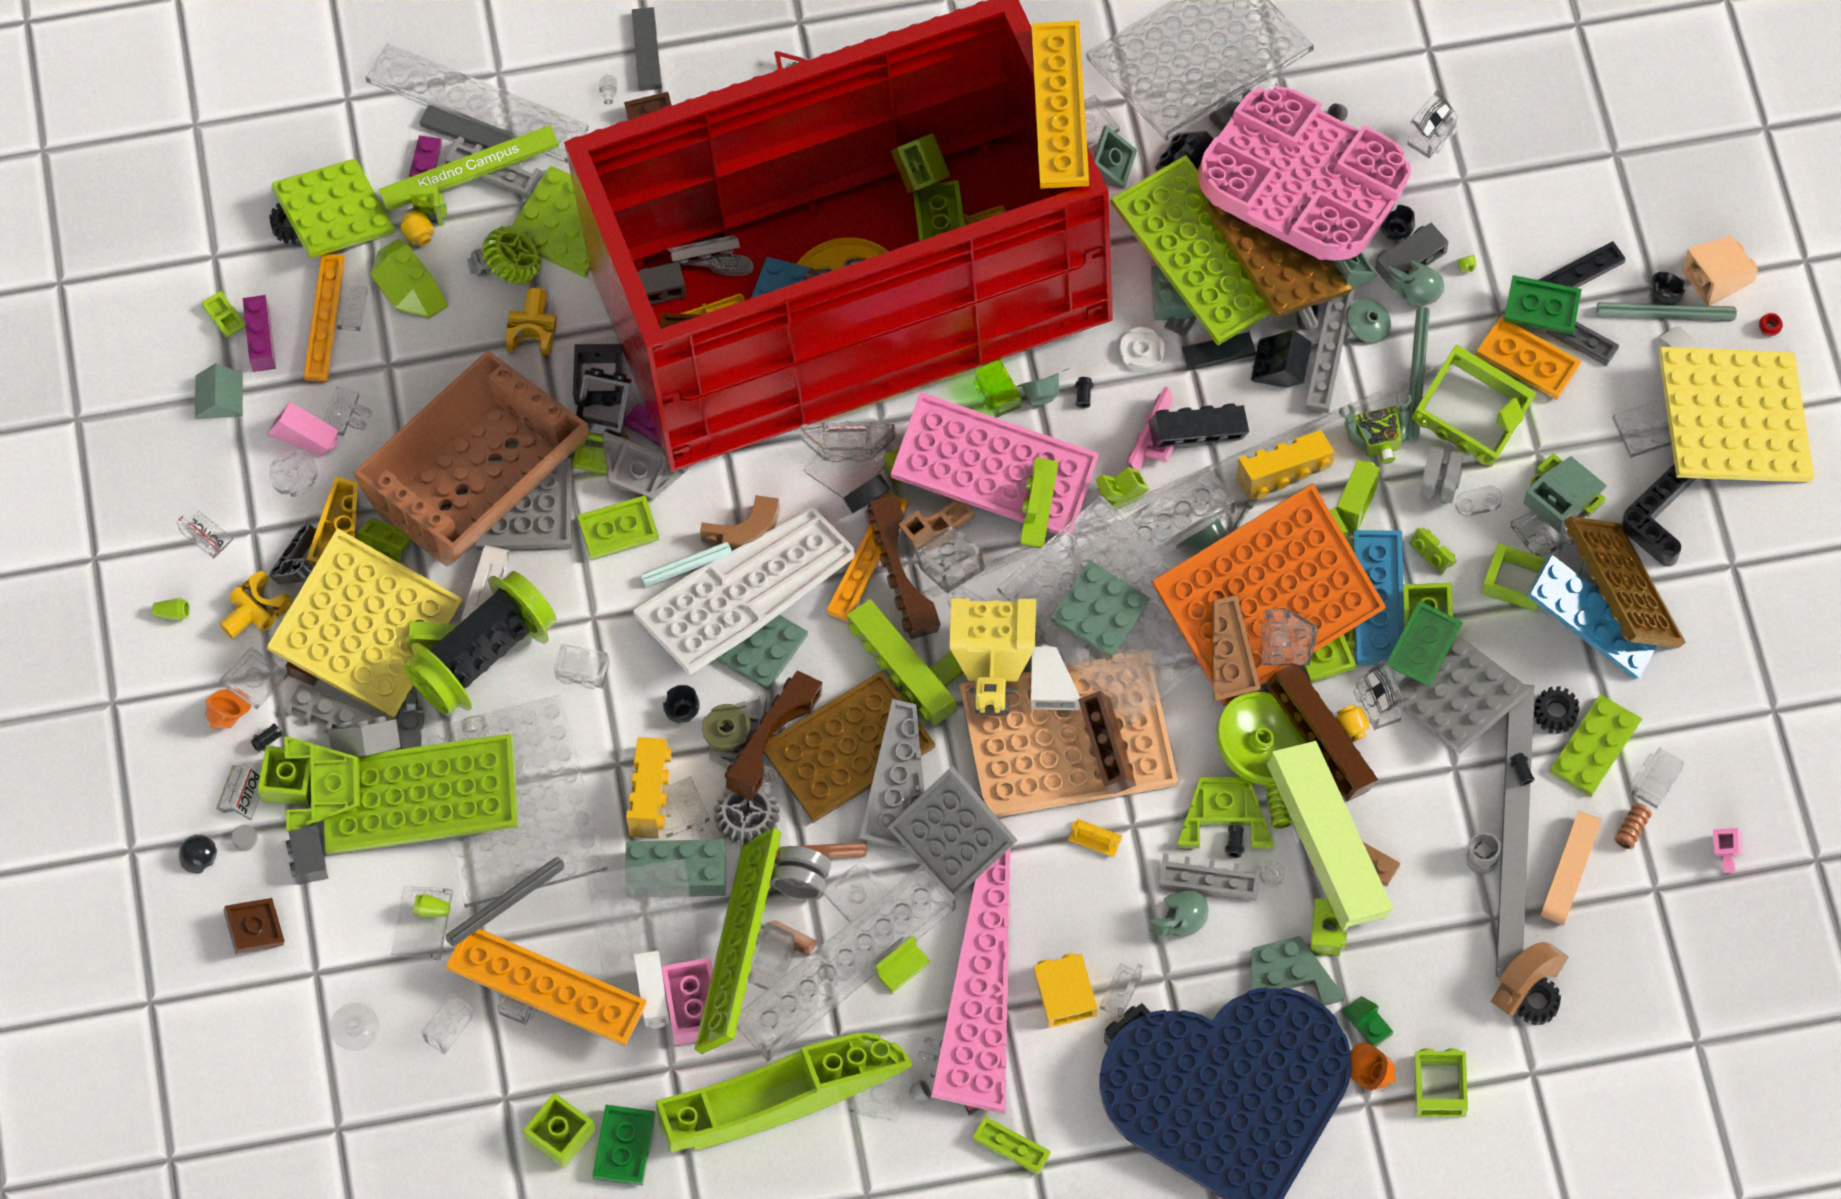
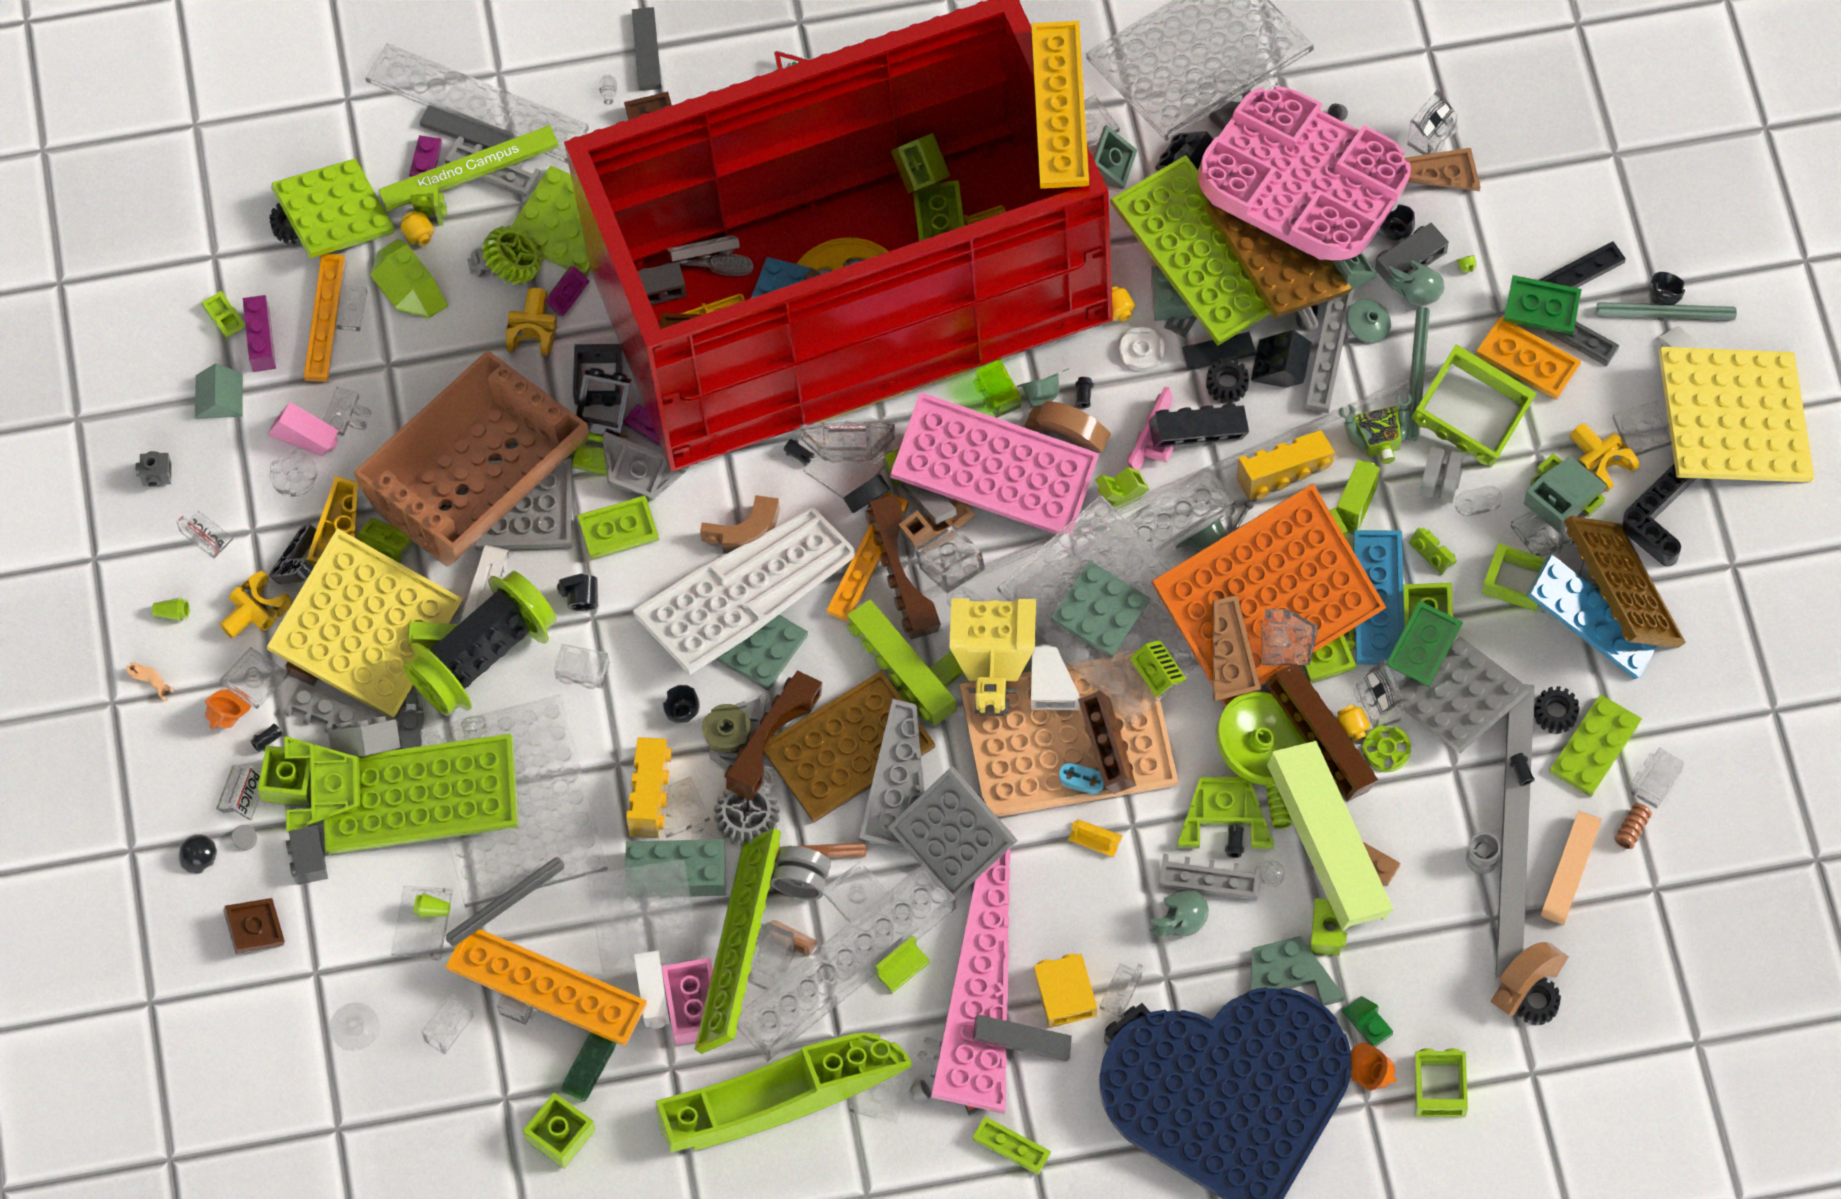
(149, 675): none -> light nougat arm
(154, 469): none -> dark grey brick
(566, 291): none -> magenta plate
(580, 591): none -> black piece
(588, 1066): none -> clear green beam
(624, 1145): green plate -> none
(686, 564): light aqua axle -> none
(798, 451): none -> black pin
(933, 504): none -> light grey tile
(1022, 1038): none -> dark grey tile
(1039, 502): lime bracket -> none
(1070, 423): none -> medium nougat arch
(1082, 778): none -> medium azure beam
(1122, 304): none -> yellow head
(1157, 667): none -> lime panel
(1227, 368): none -> black tyre
(1386, 748): none -> lime piece
(1445, 169): none -> medium nougat wing
(1510, 415): lime slope -> none
(1602, 453): none -> yellow connector
(1718, 269): light nougat slope -> none
(1727, 845): bright pink brick -> none
(1770, 318): red plate -> none

